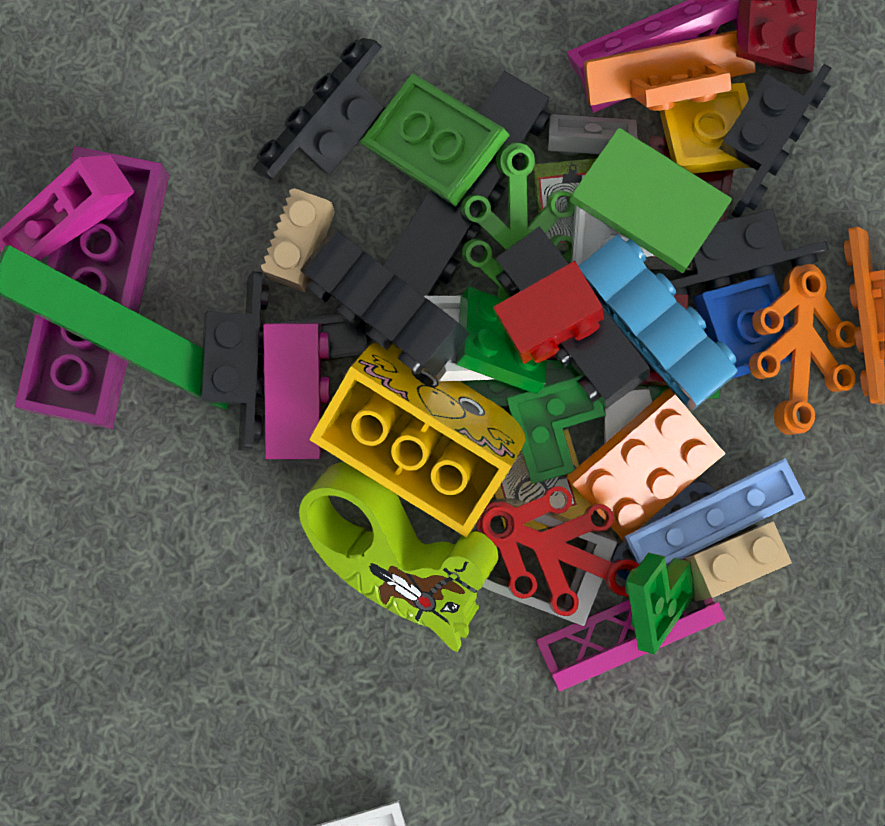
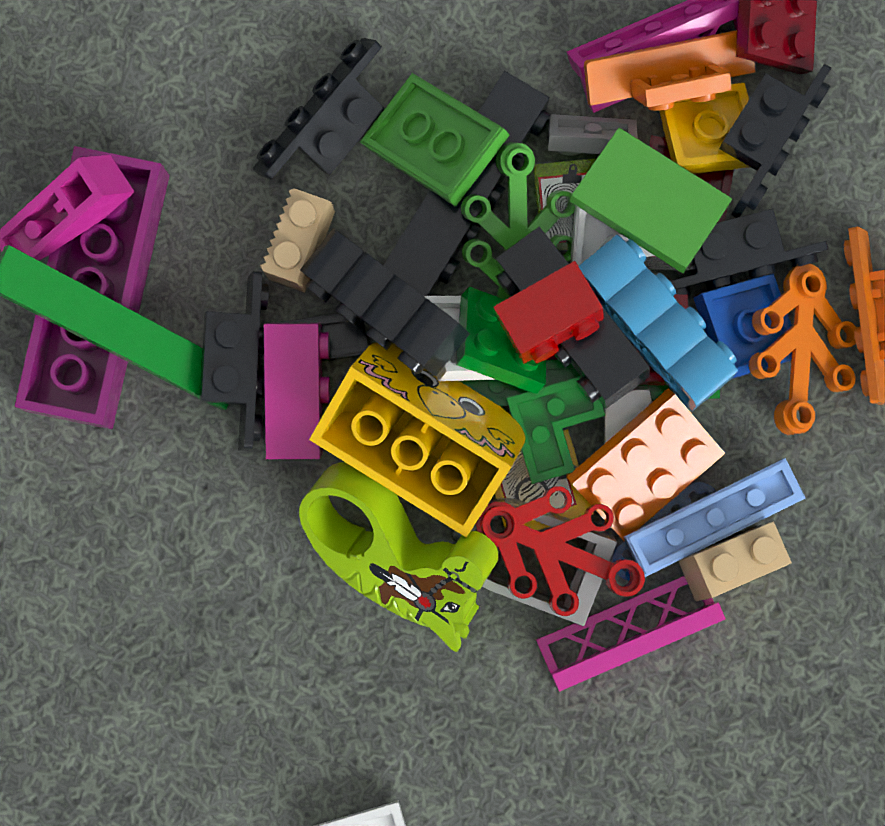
(658, 598): green plate -> none

